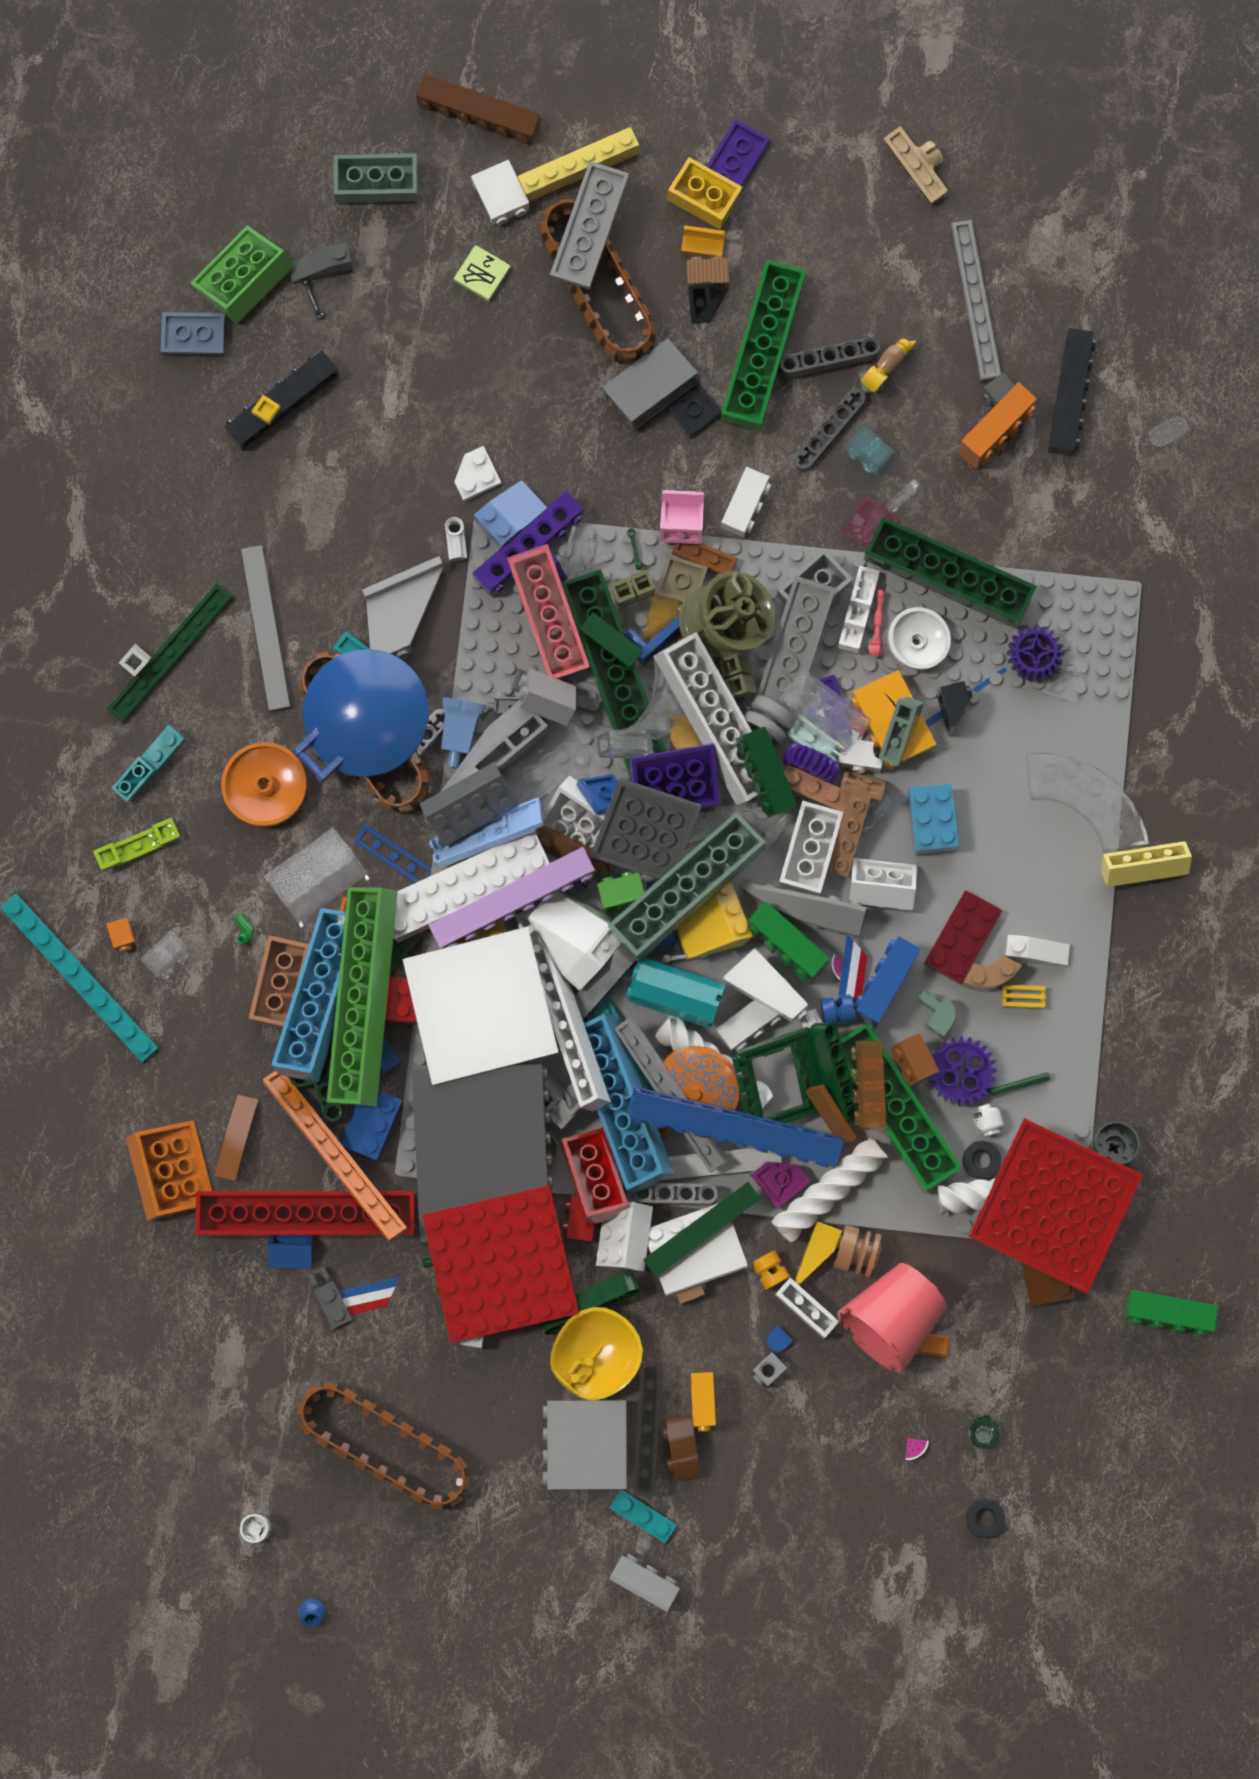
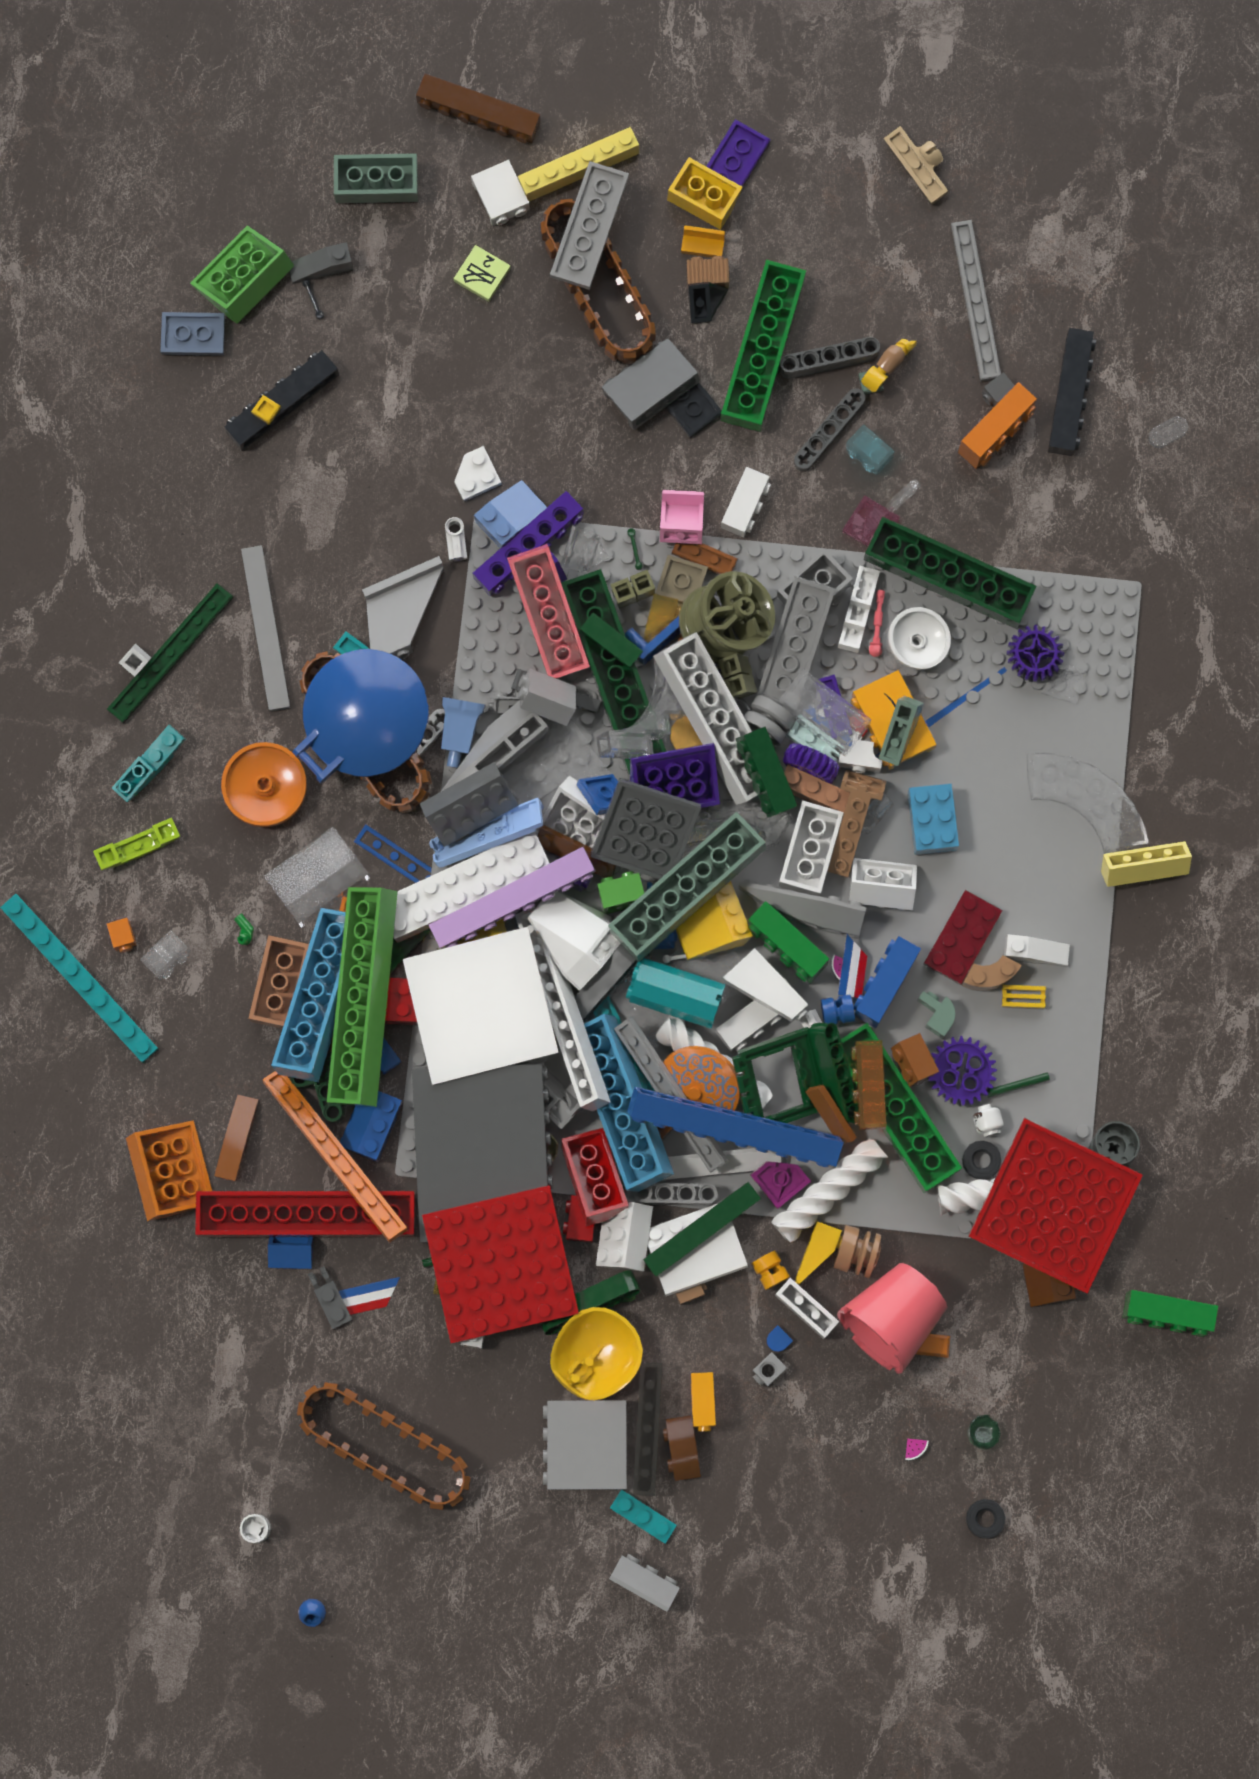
(953, 703): black slope -> none

